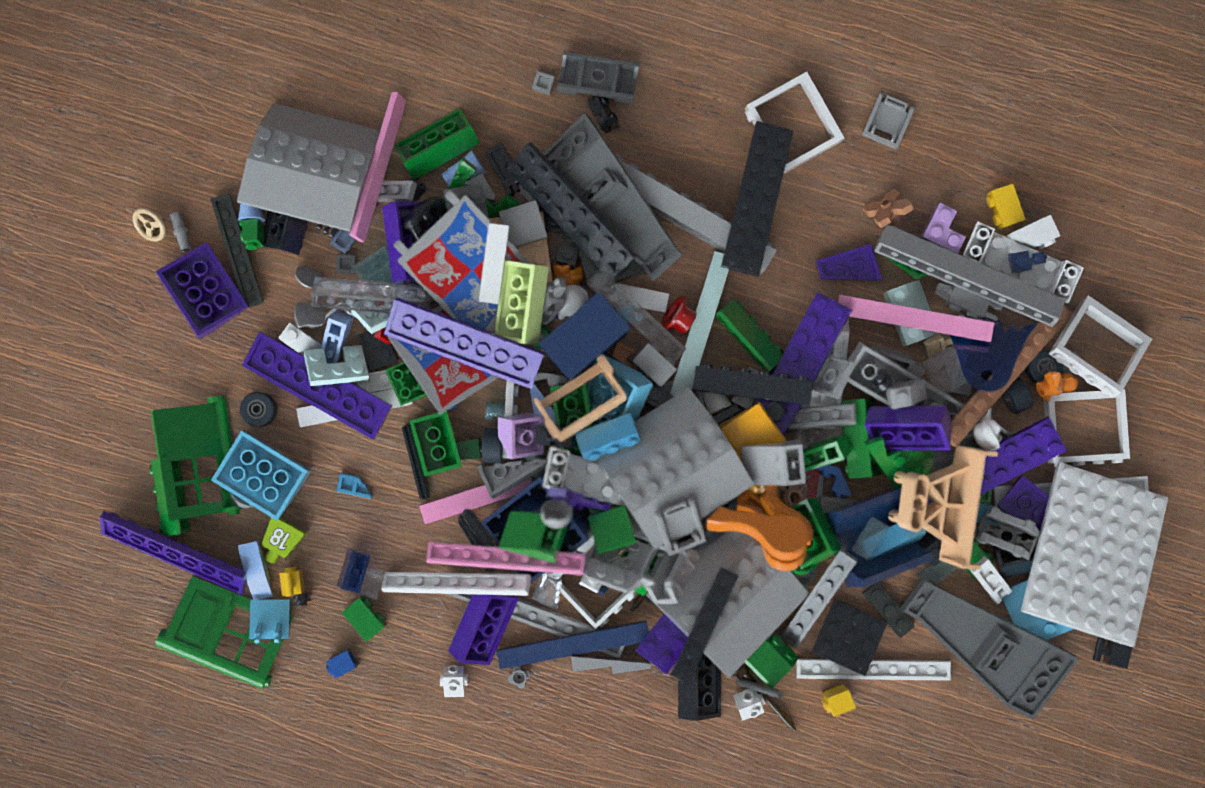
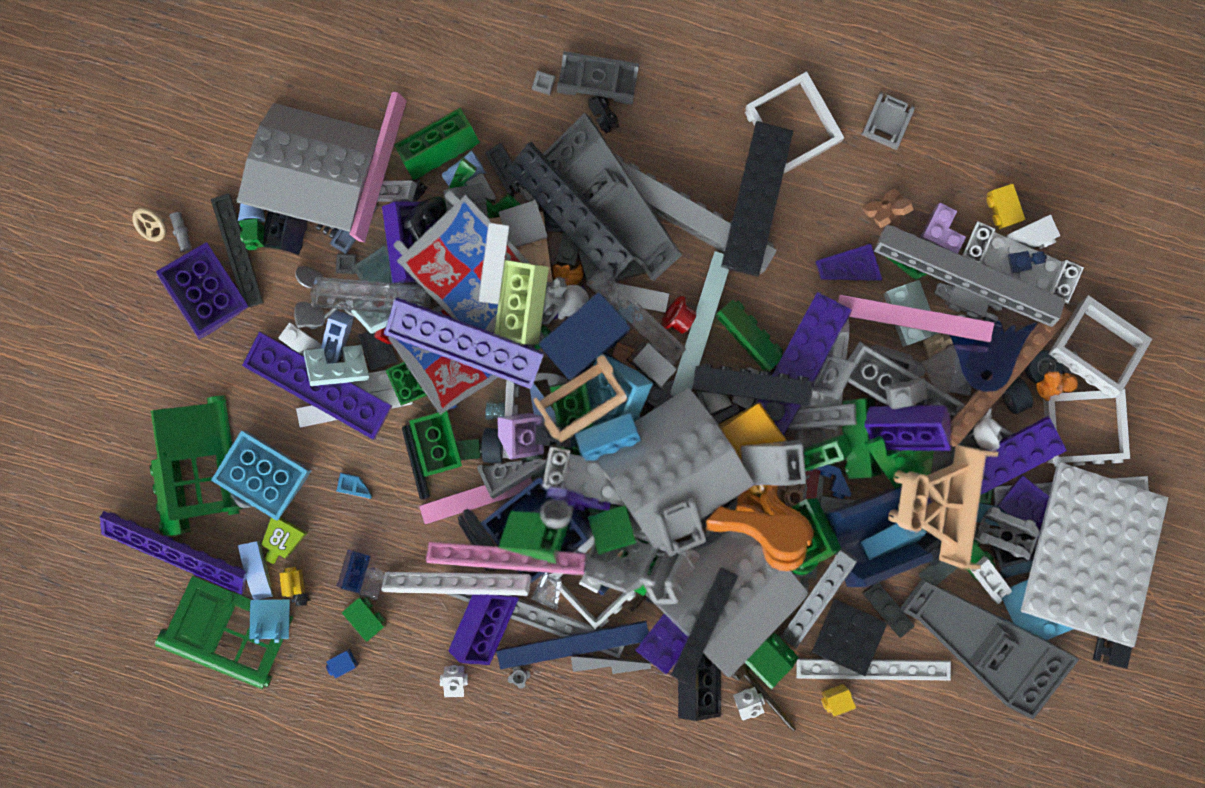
(265, 409): black wheel -> none
(760, 688): dark grey bar -> none
(870, 538): clear light blue tile -> none
(882, 381): black plate -> none

